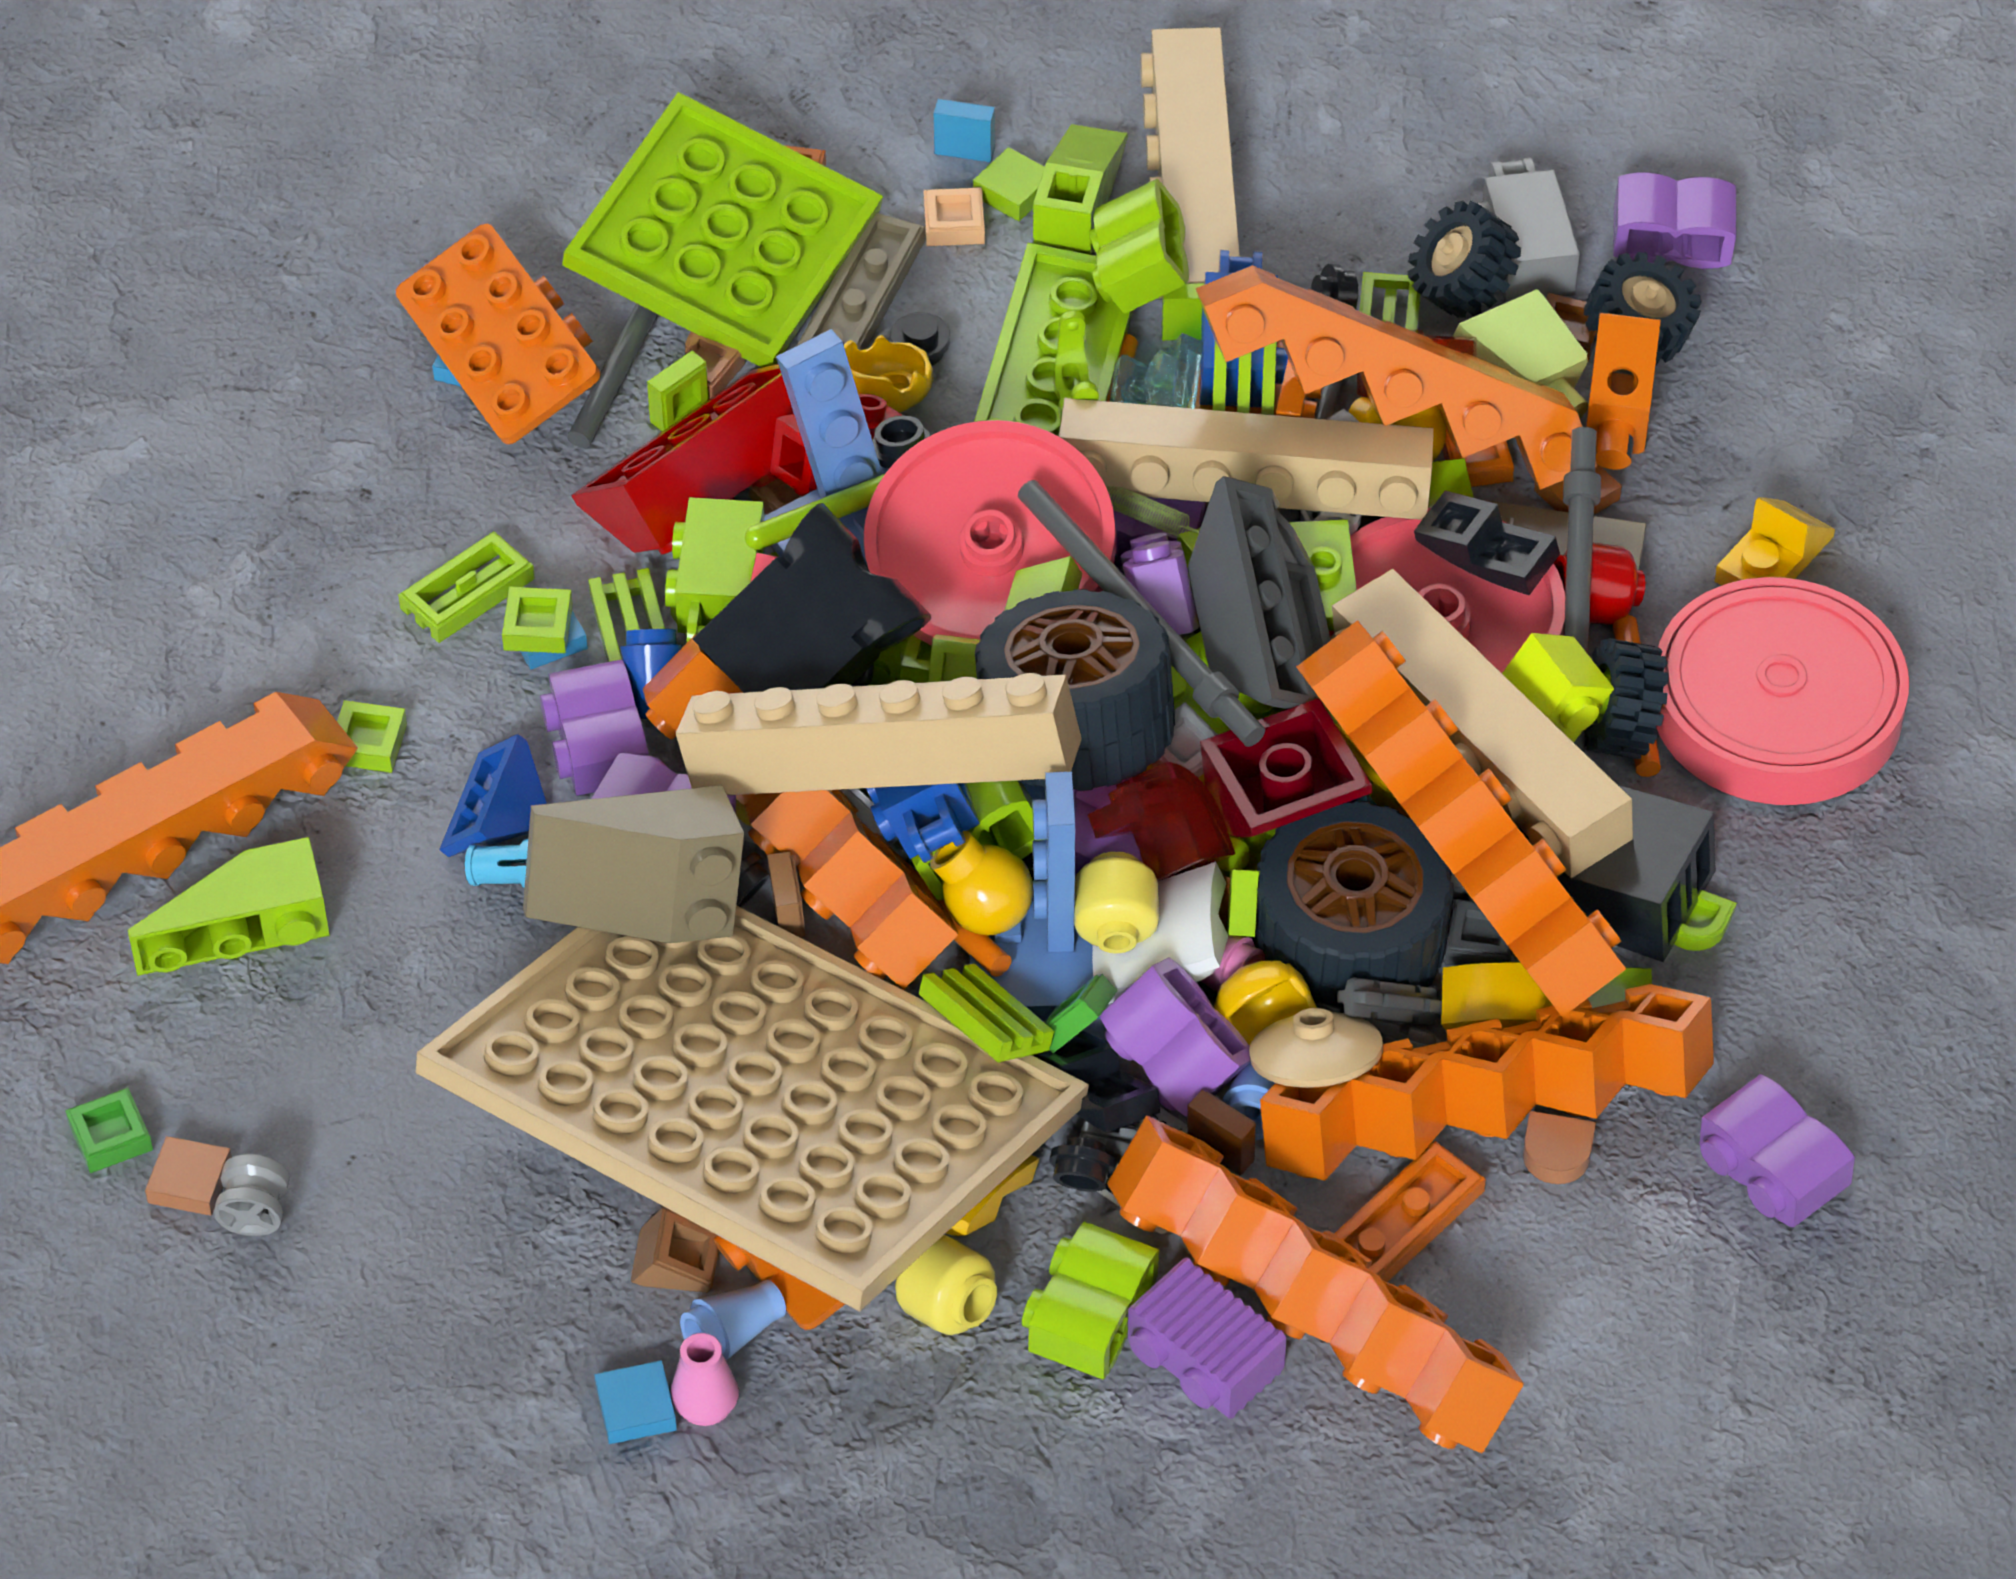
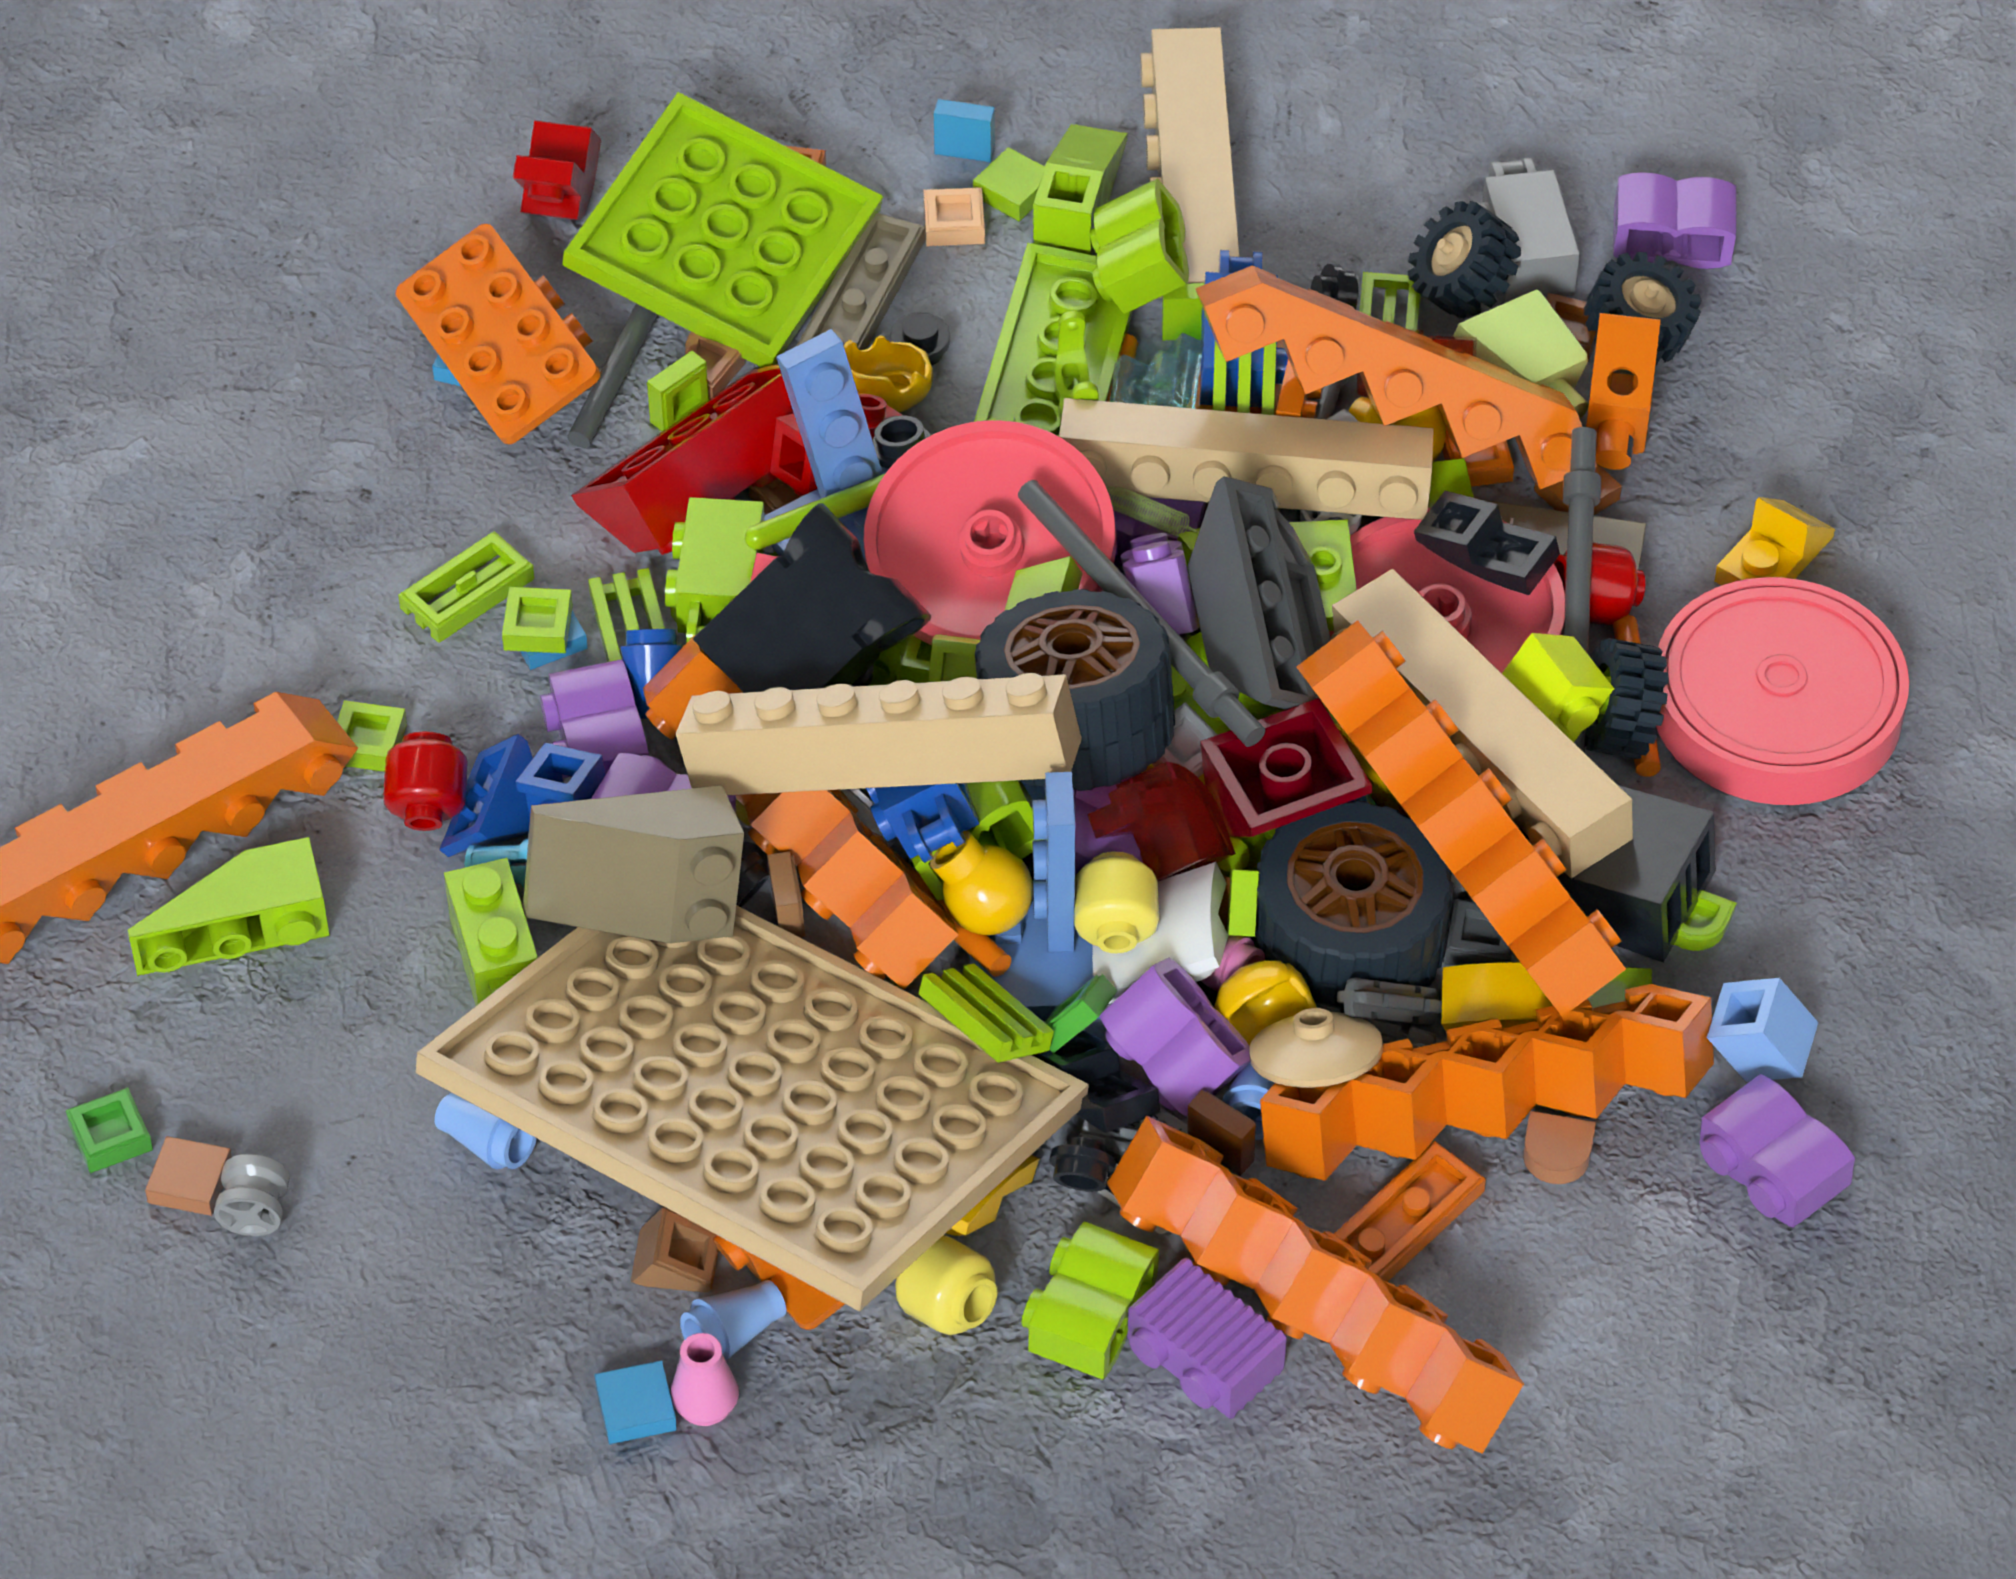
(425, 780): none -> red head
(483, 1133): none -> light blue cone
(488, 925): none -> lime brick
(543, 776): none -> blue brick
(558, 171): none -> red brick
(1762, 1029): none -> light blue brick

